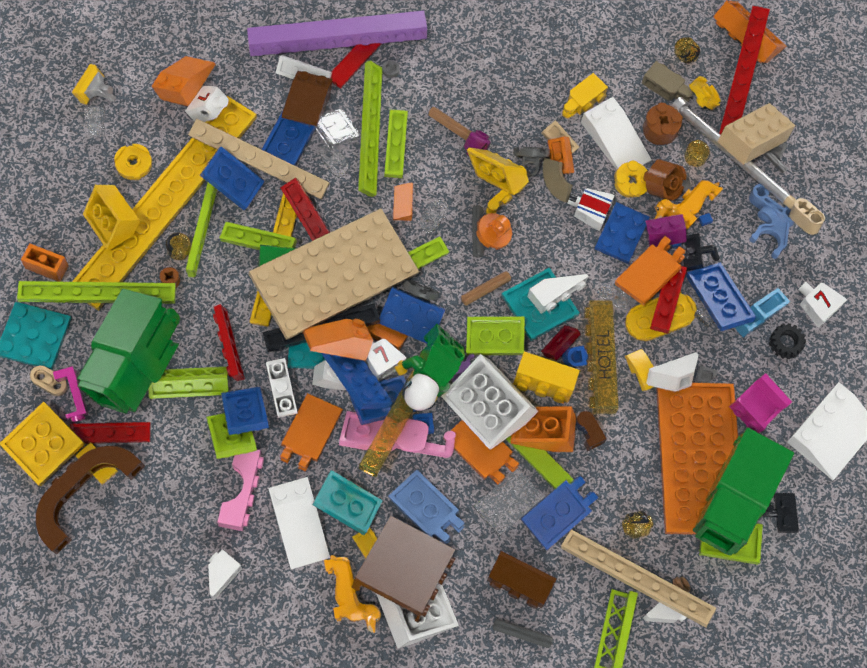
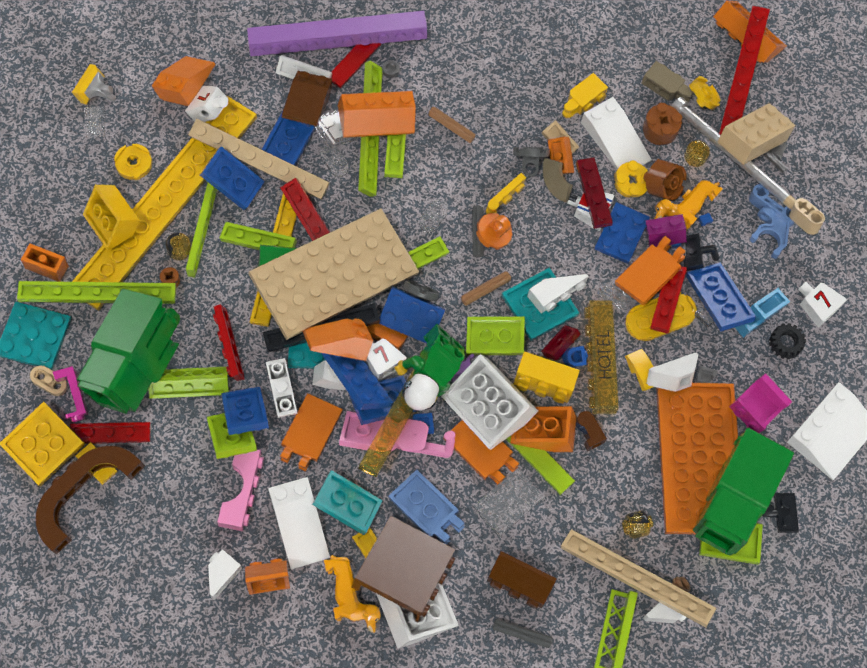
(267, 576): none -> orange slope
(377, 114): none -> orange slope
(403, 202): orange slope -> none
(477, 140): magenta head -> none
(498, 170): yellow slope -> none
(558, 512): blue tile -> none
(594, 193): none -> dark red plate
(687, 50): clear yellow head -> none

